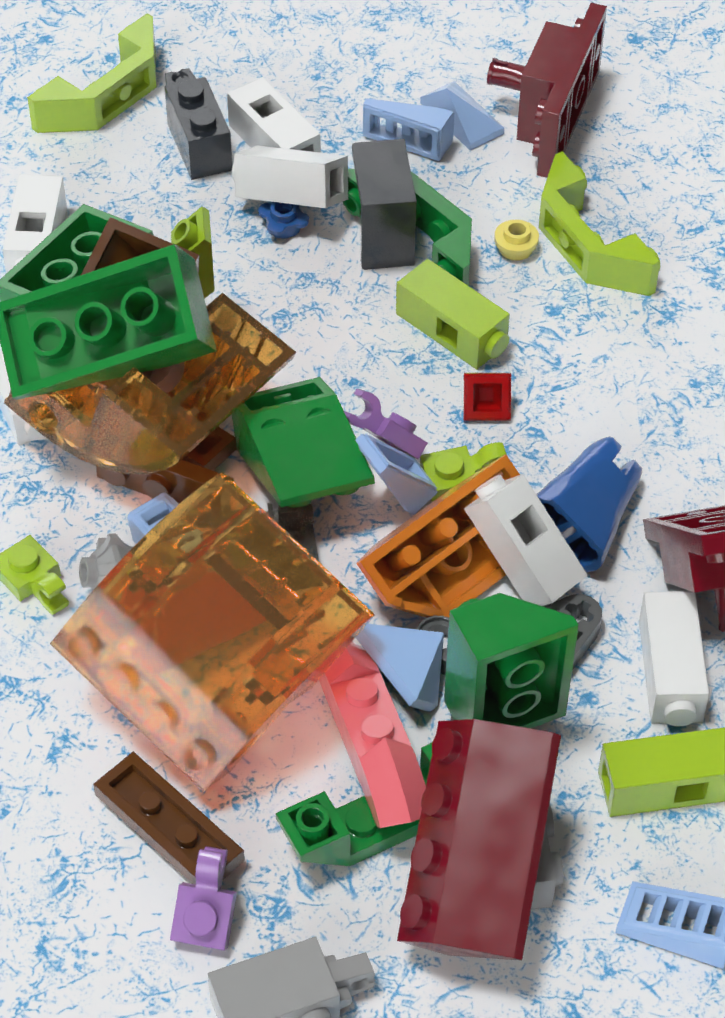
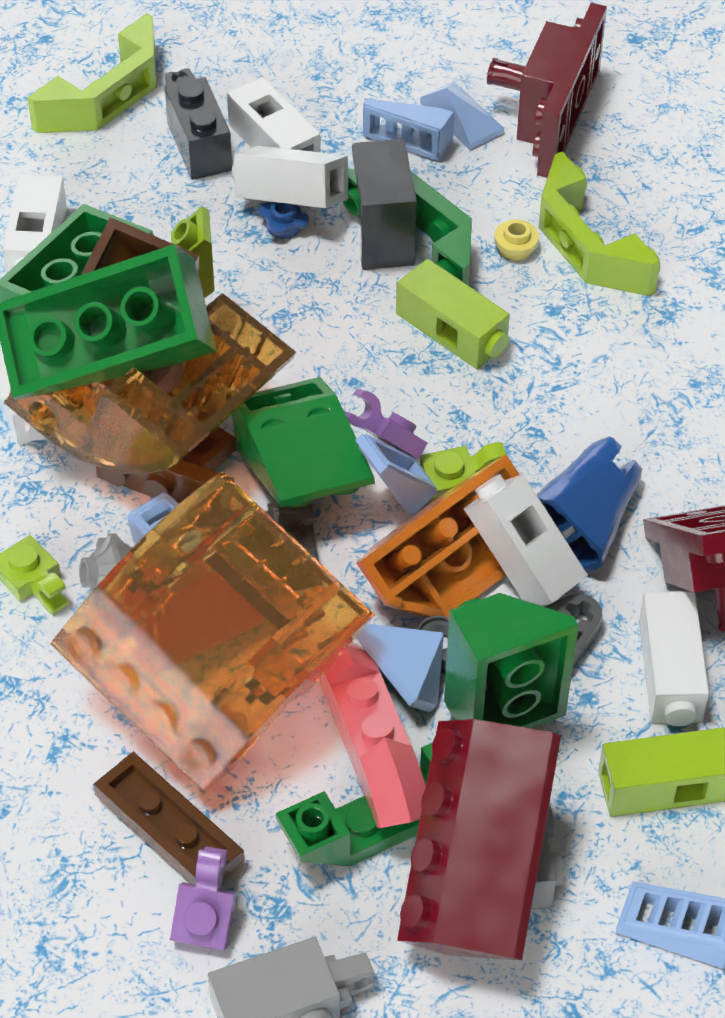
(487, 397): red slope -> none

